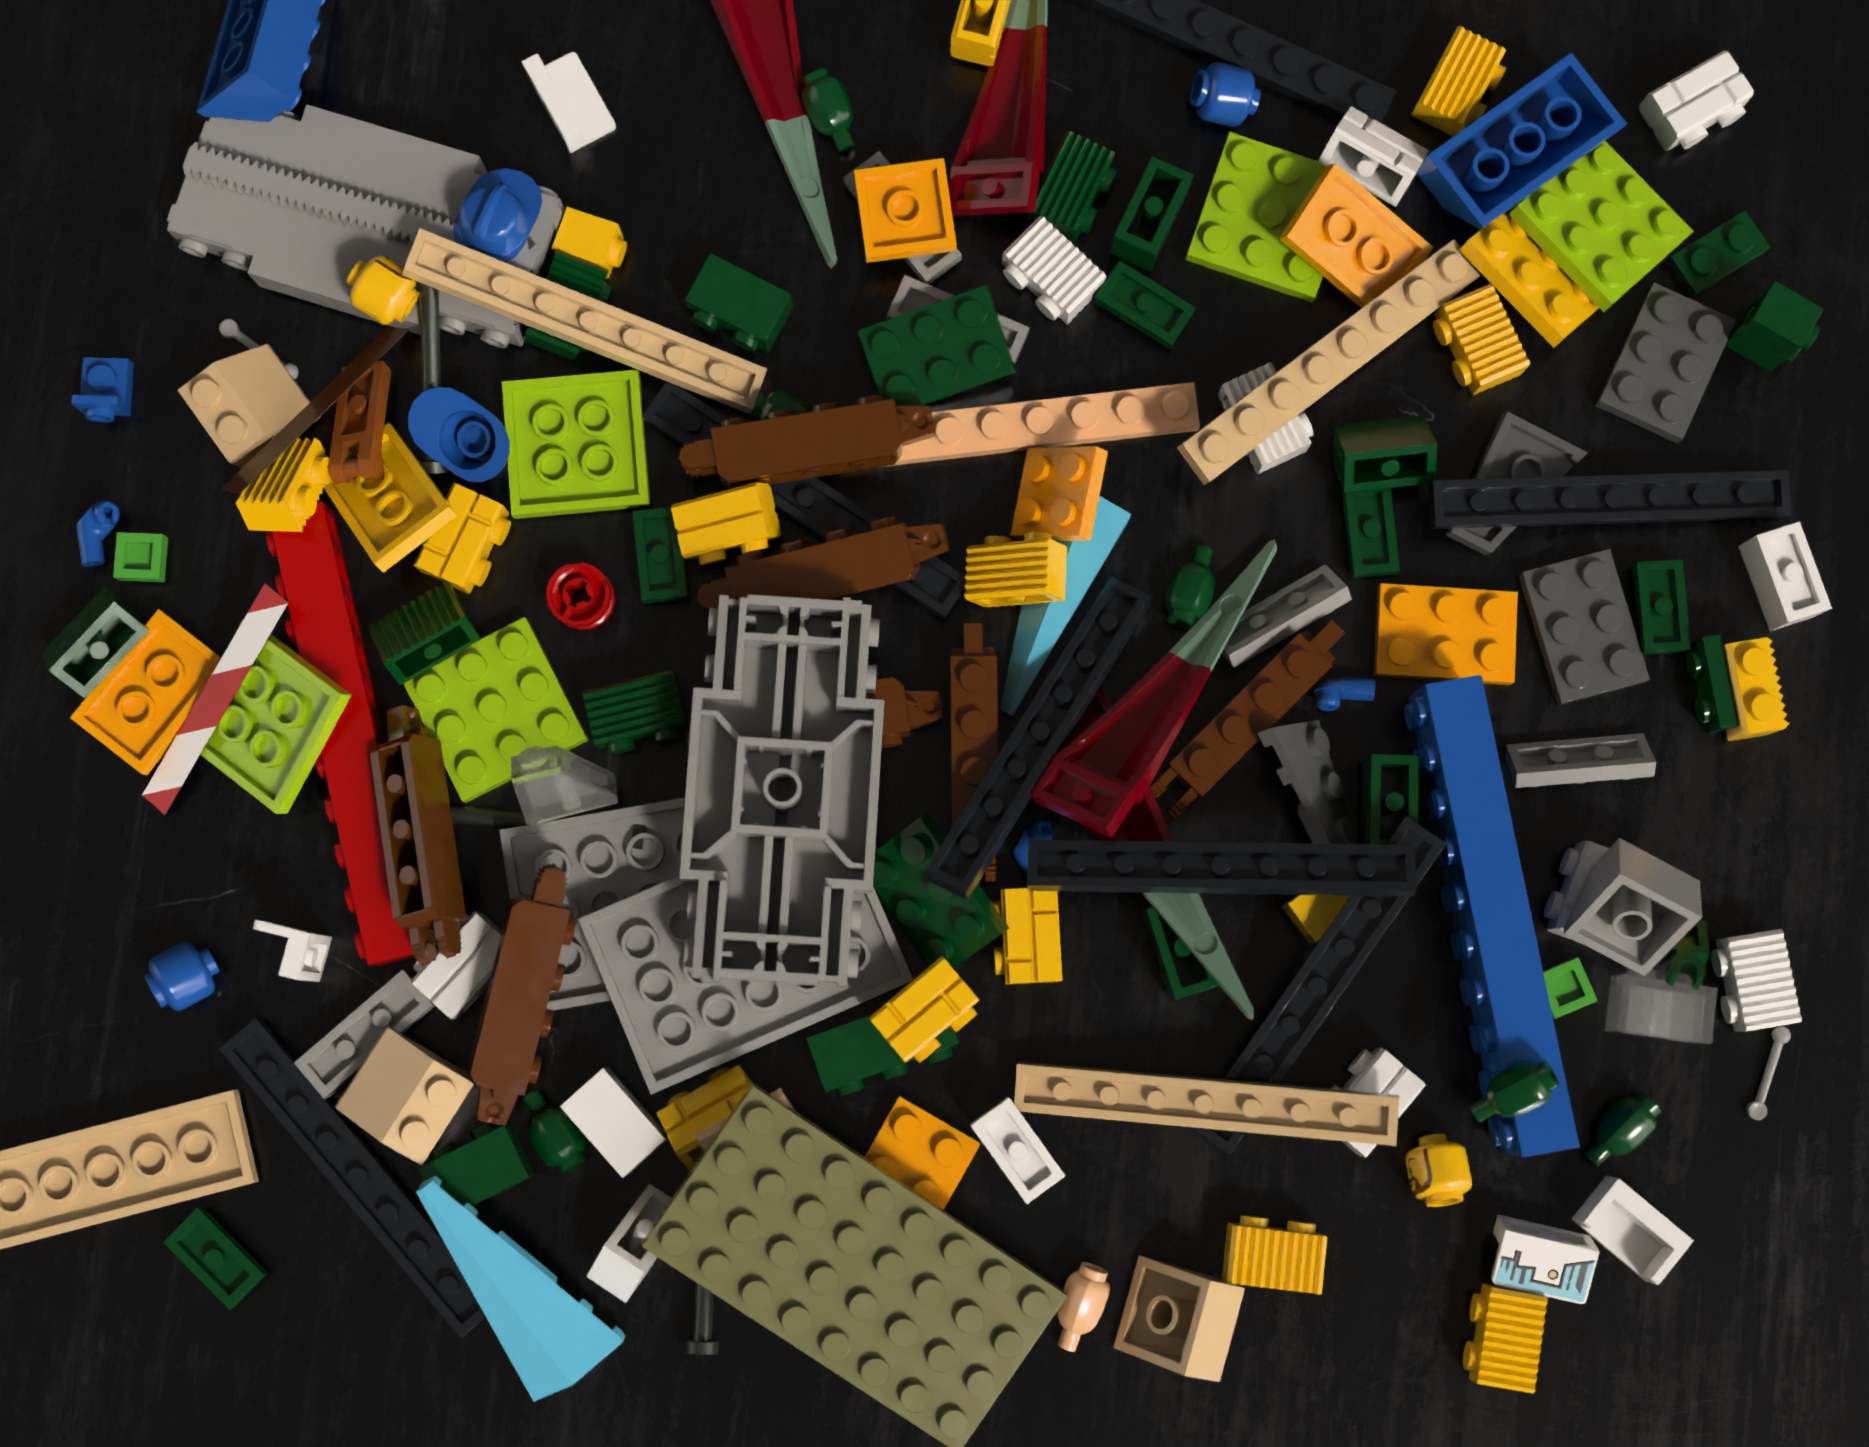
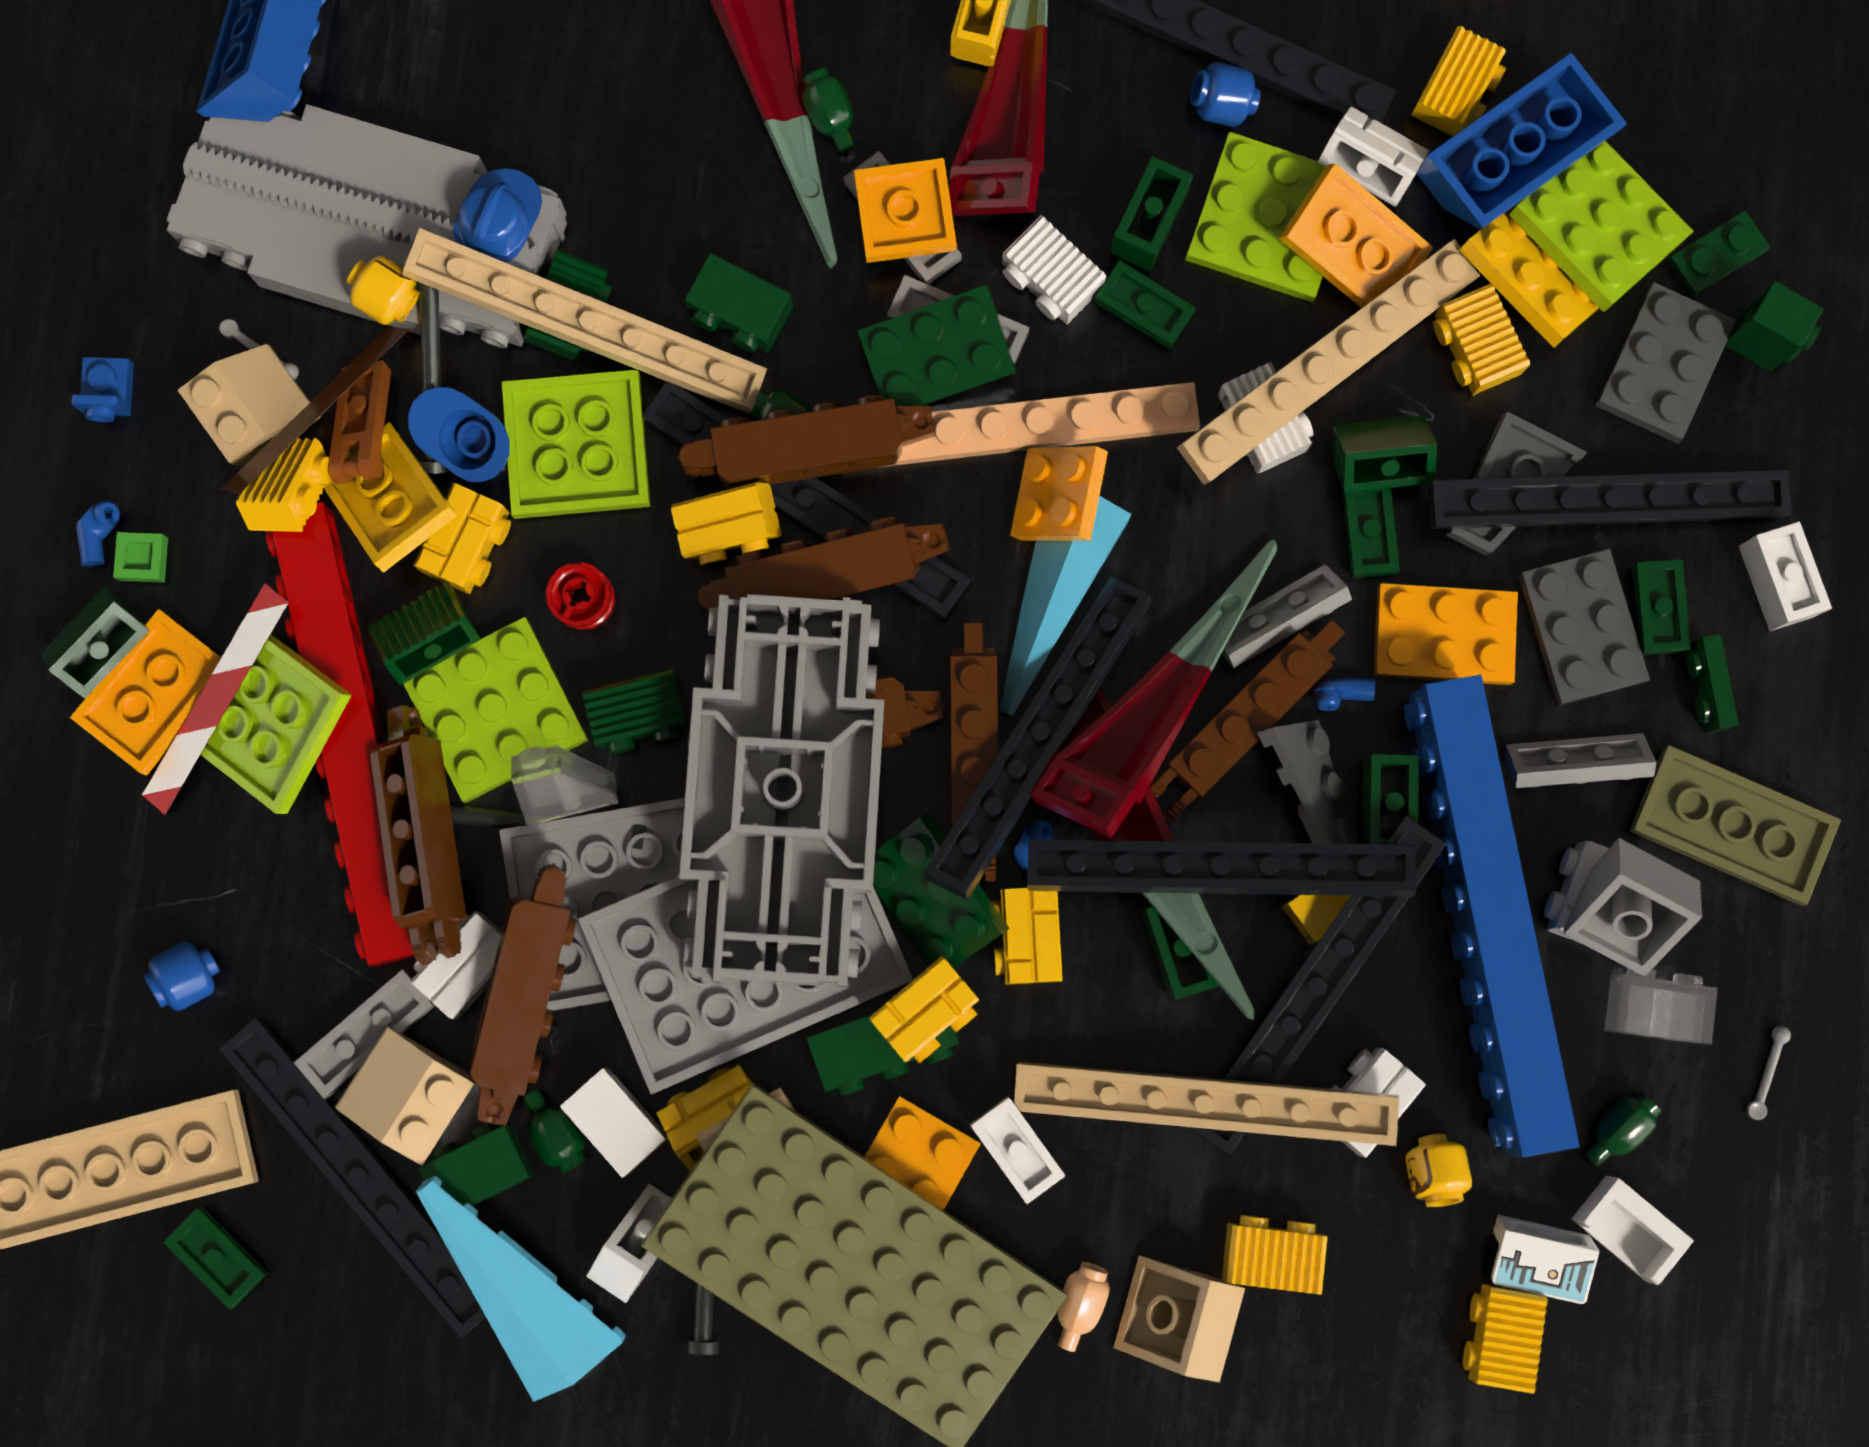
(304, 951): white panel -> none
(570, 99): white panel -> none
(590, 239): yellow brick -> none
(659, 556): dark green plate -> none
(1016, 571): yellow brick -> none
(1073, 184): dark green brick -> none
(1190, 590): dark green plant -> none
(1517, 1090): dark green plant -> none
(1568, 987): bright green plate -> none
(1689, 956): dark green plate -> none
(1696, 101): white brick -> none
(1735, 825): none -> olive plate
(1754, 689): yellow brick -> none
(1756, 981): white brick -> none

